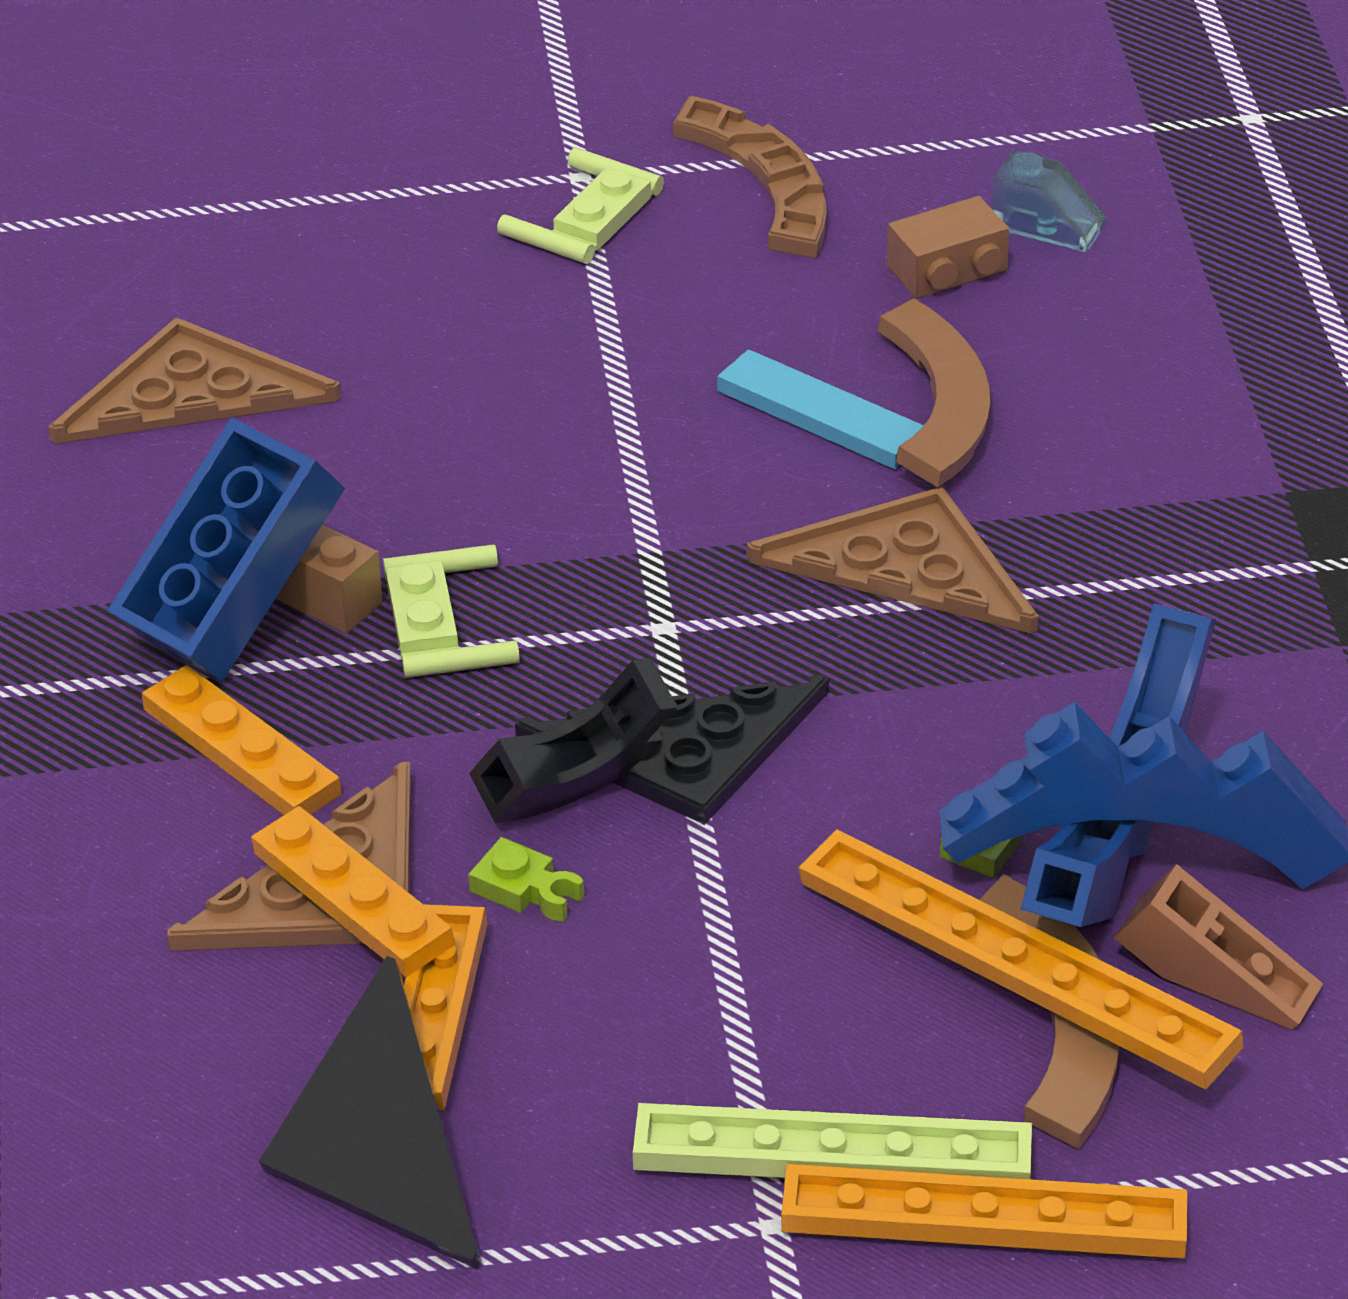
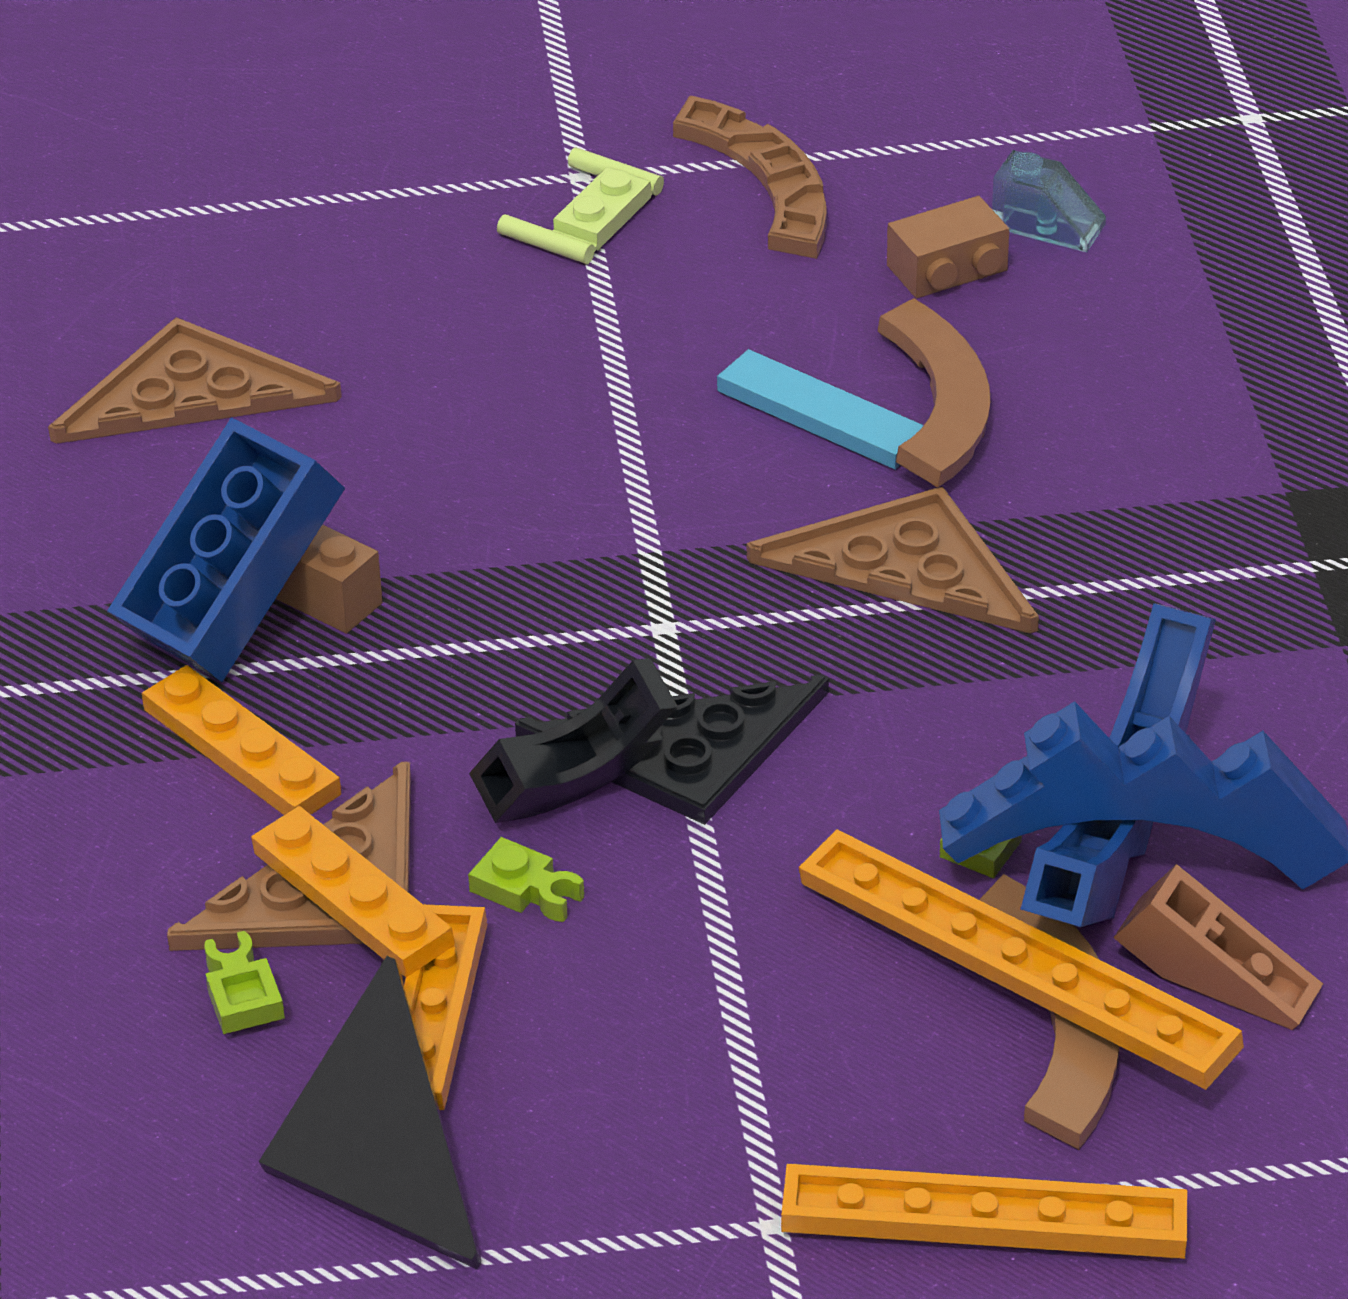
(241, 988): none -> lime plate
(425, 613): yellowish green plate -> none
(767, 1140): yellowish green plate -> none

